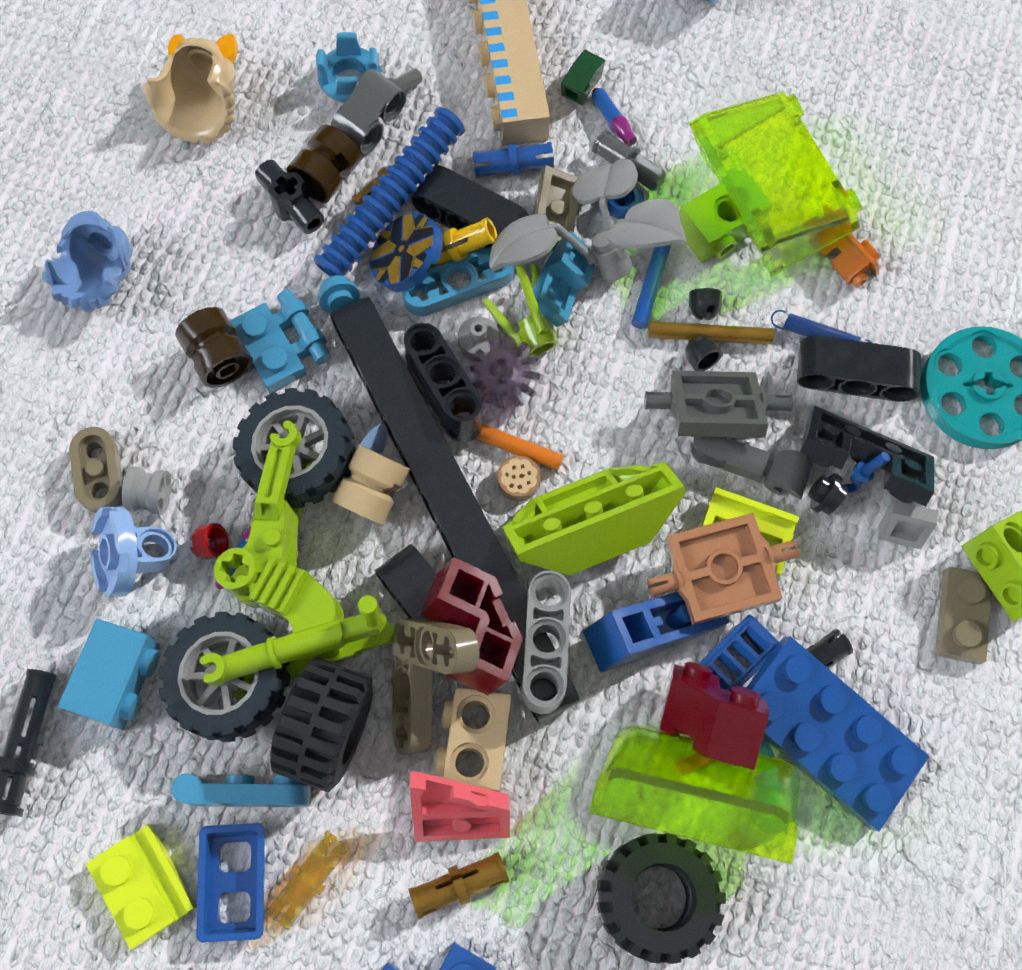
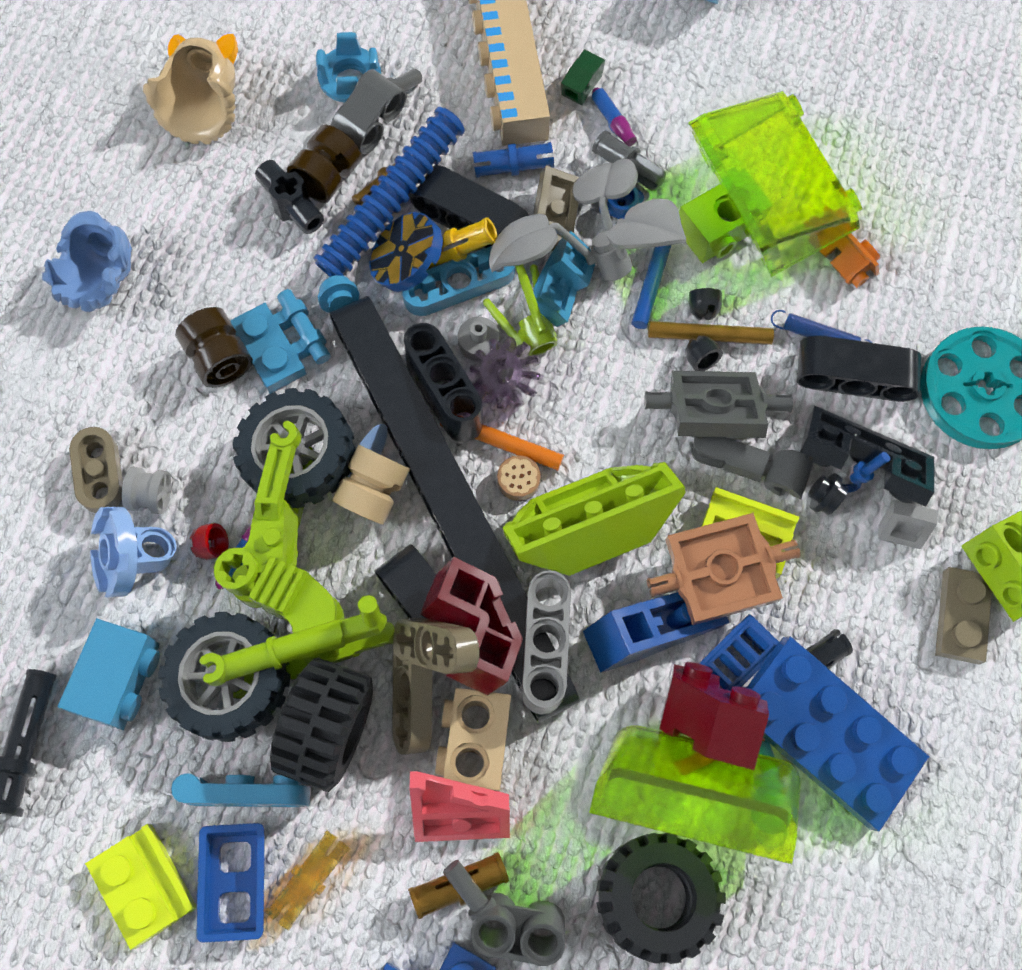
(516, 938): none -> dark grey beam

